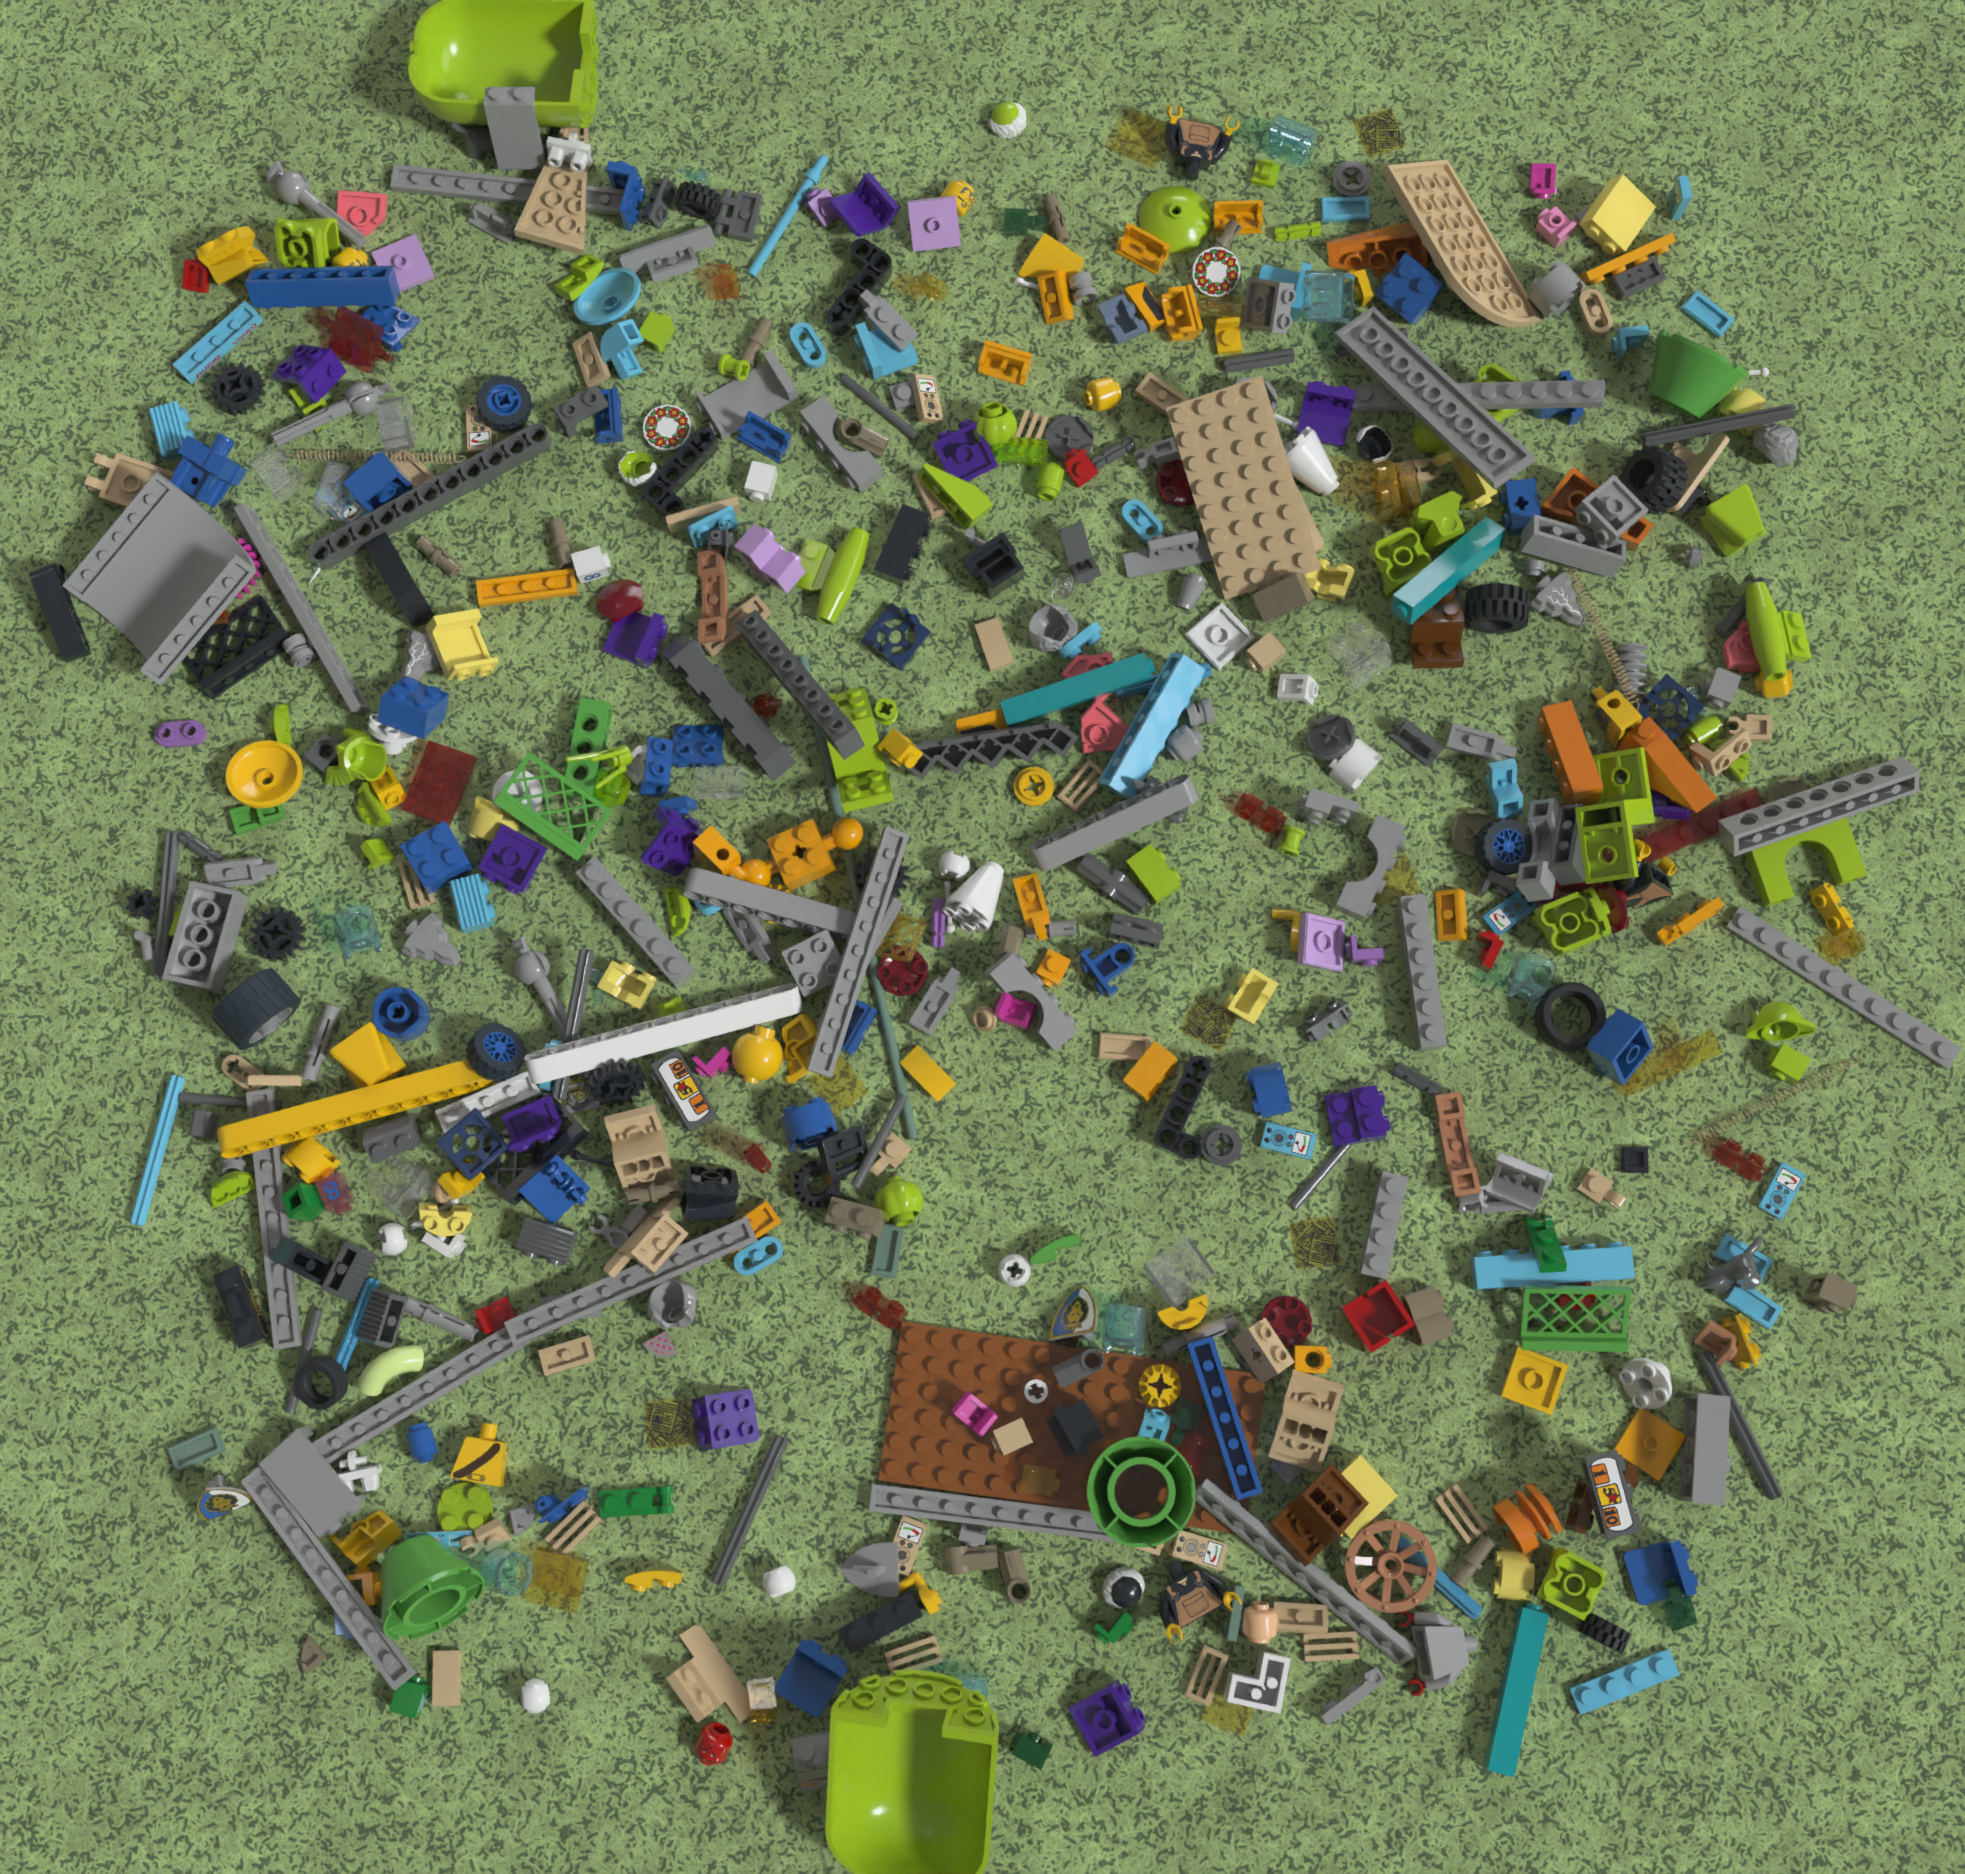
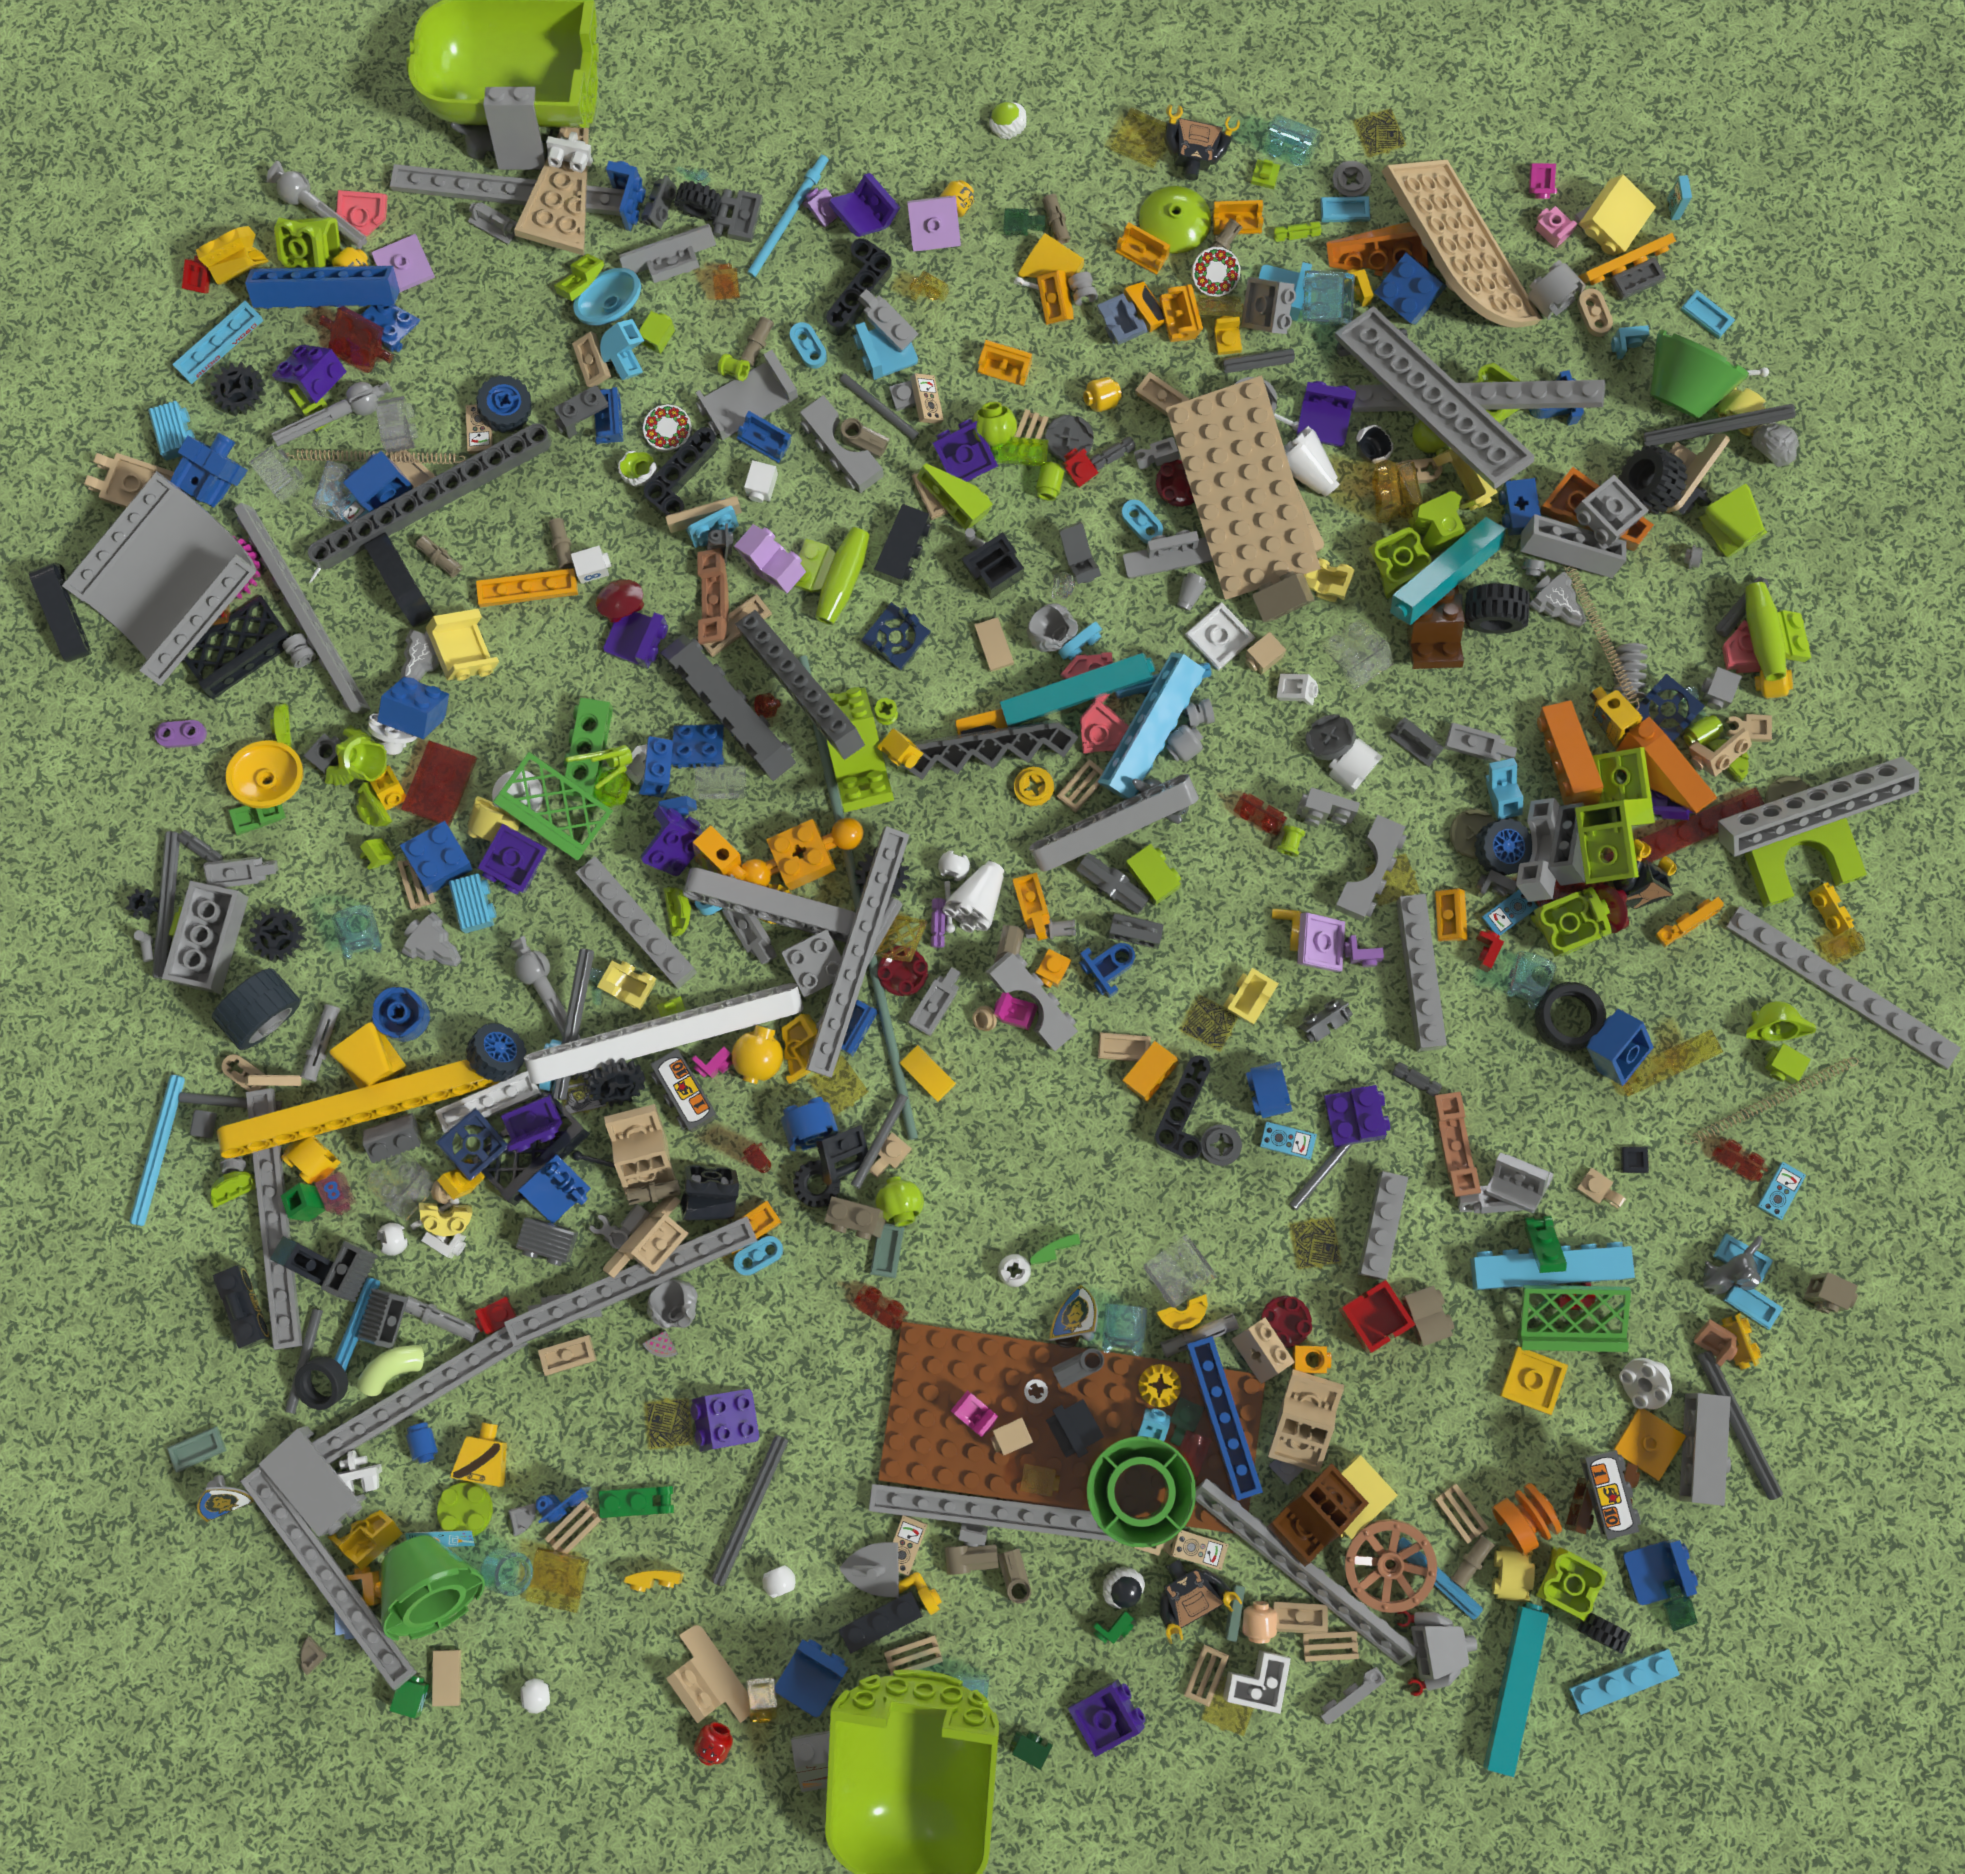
(486, 1536): tan plate -> none

